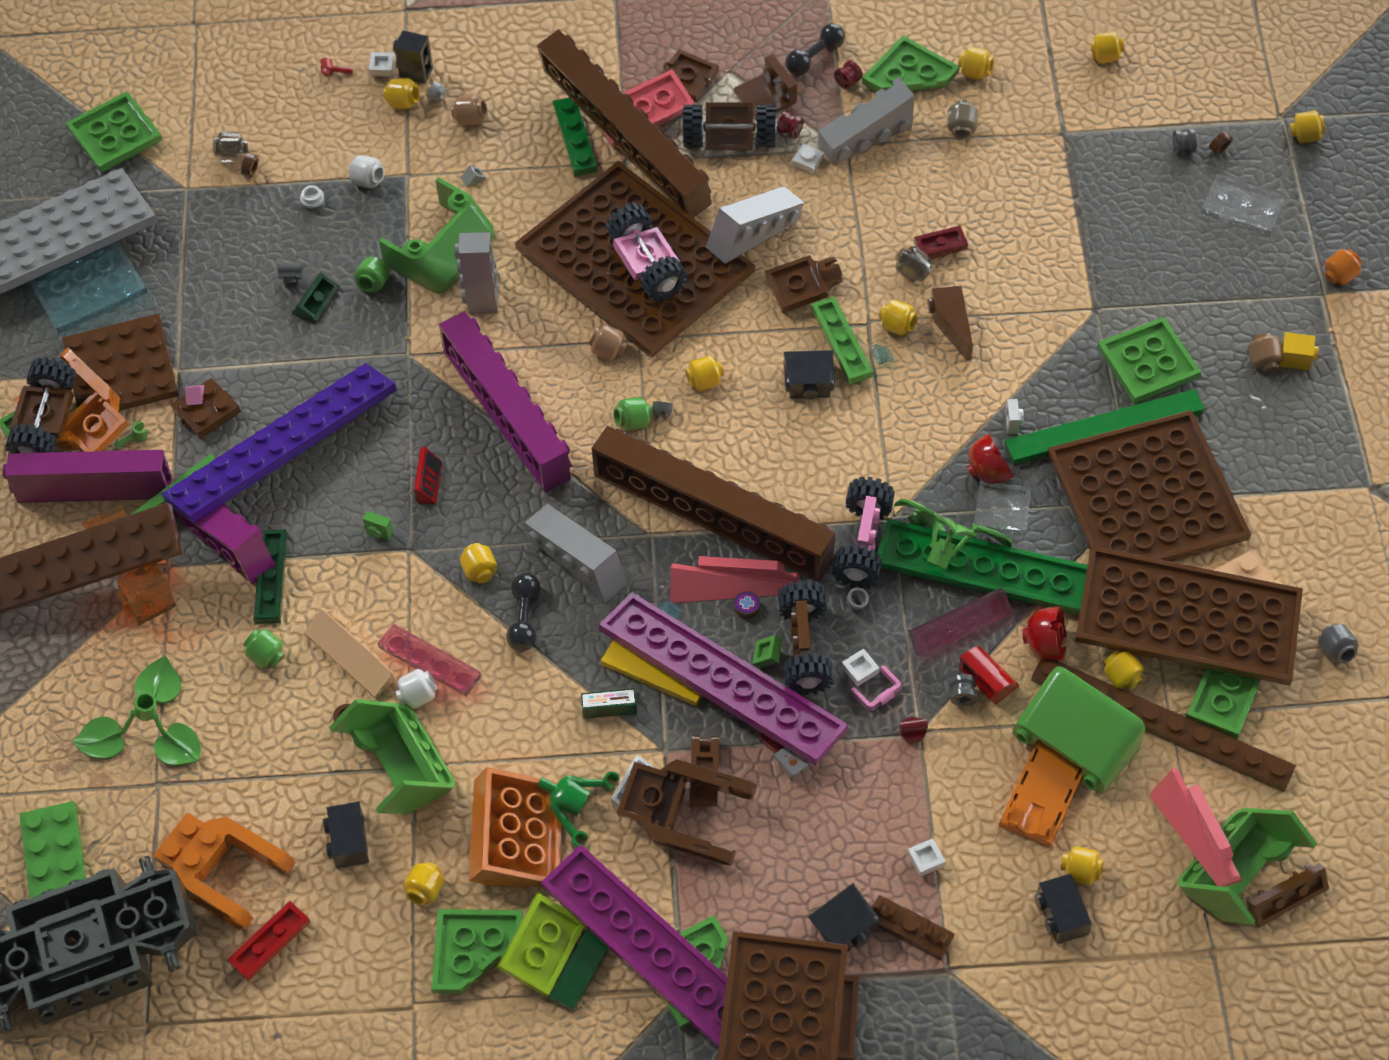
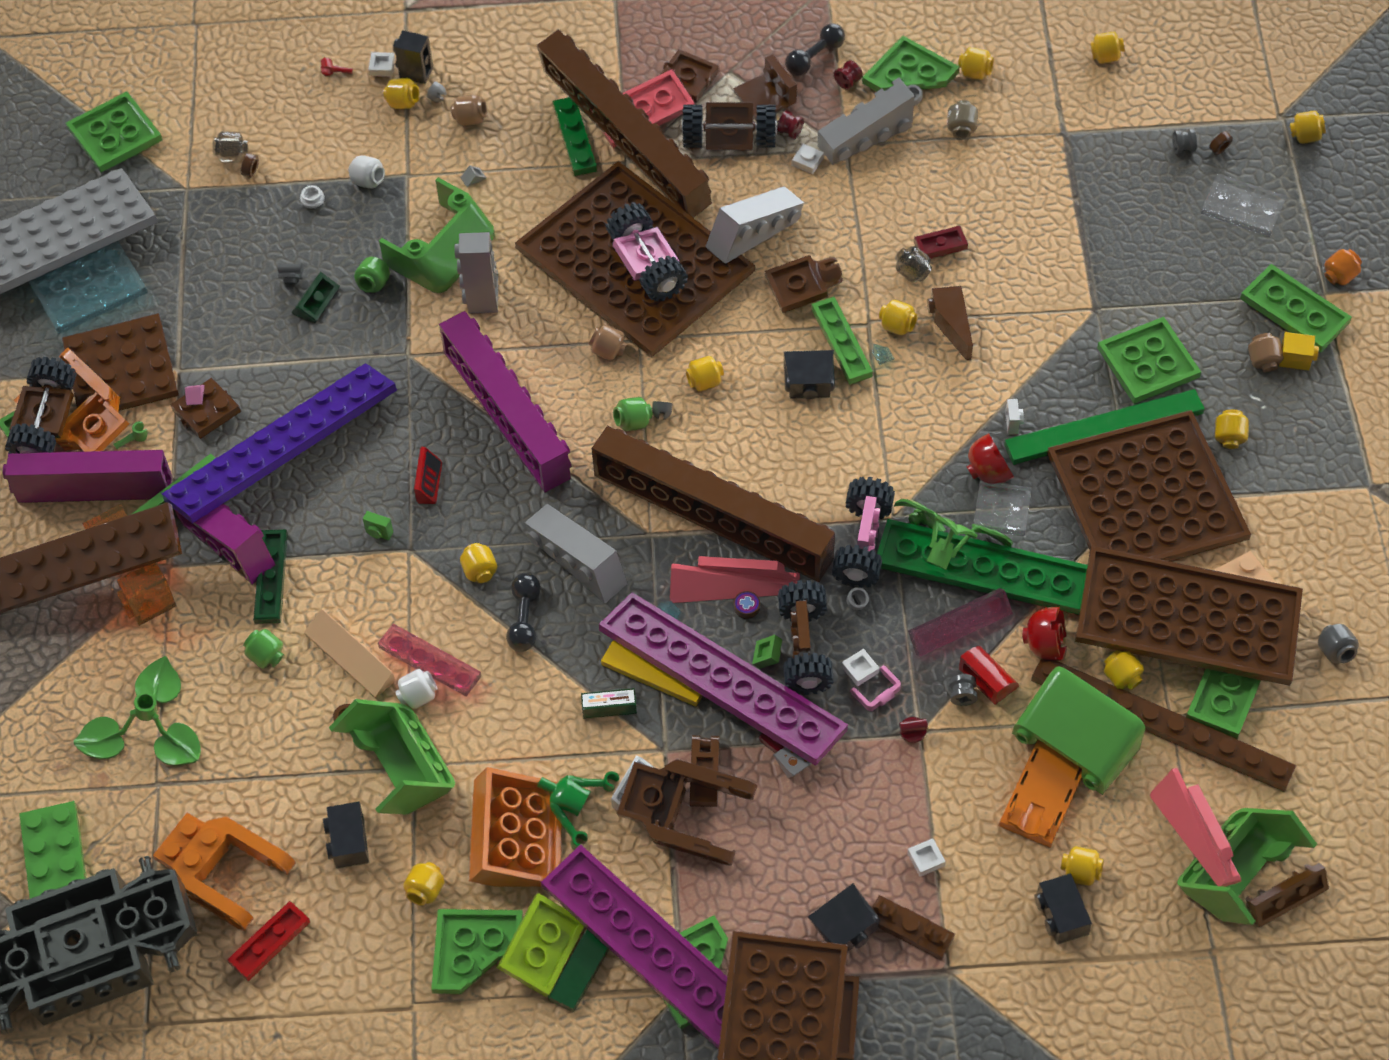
(917, 93): none -> light grey hinge
(1231, 428): none -> yellow head
(1295, 306): none -> bright green plate

